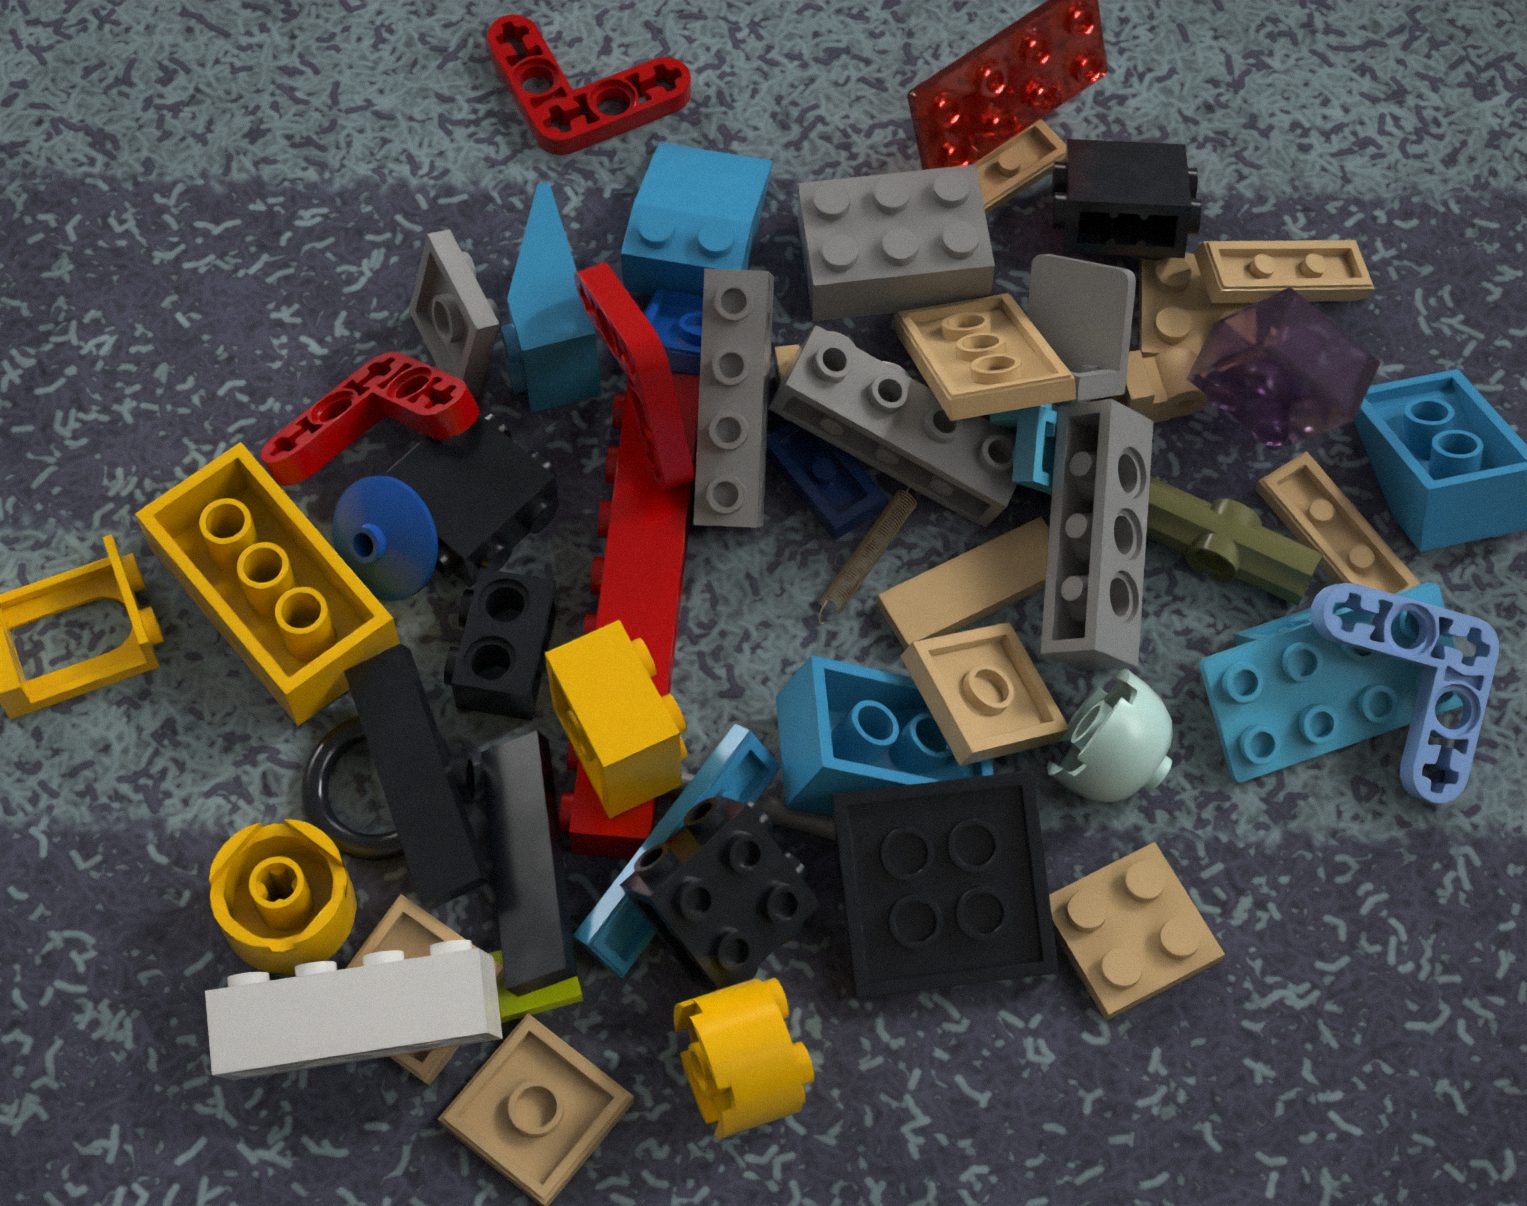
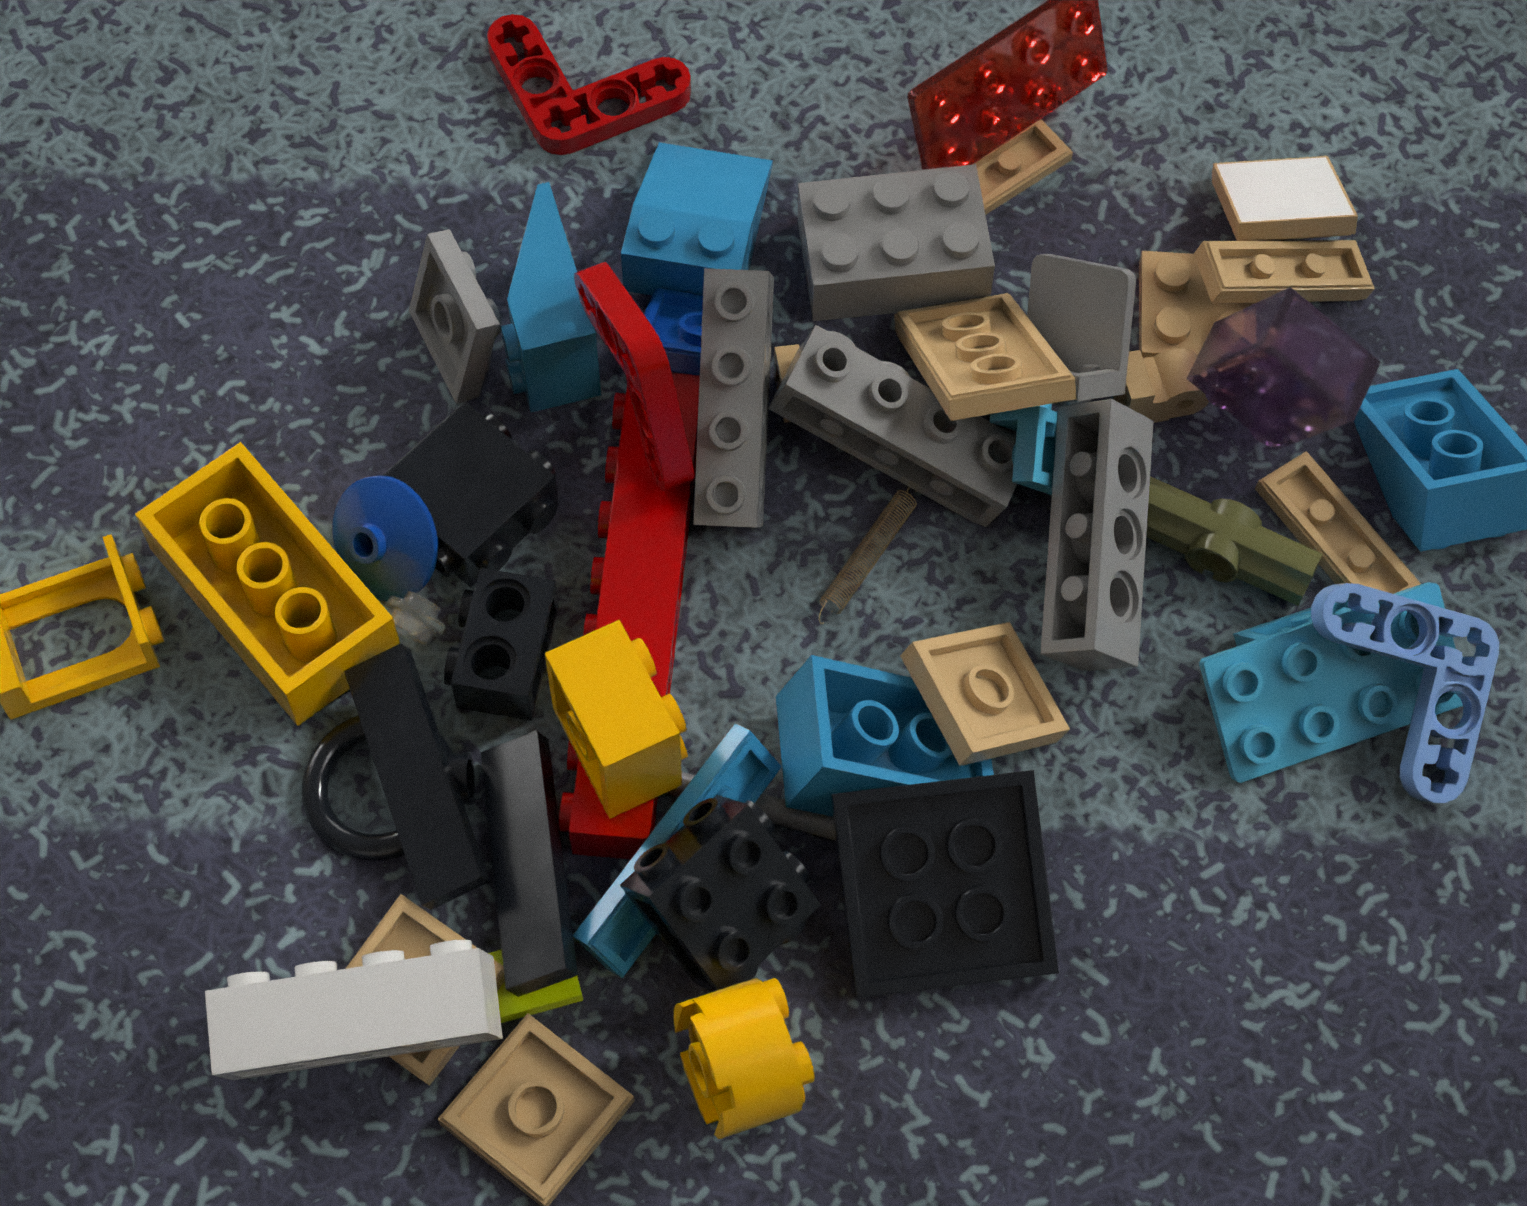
(290, 862): yellow brick -> none
(382, 387): red beam -> none
(415, 617): none -> clear plate
(824, 479): dark blue plate -> none
(968, 585): tan tile -> none
(1116, 742): light aqua cylinder -> none
(1125, 199): black brick -> none
(1132, 931): tan plate -> none
(1284, 199): none -> white tile

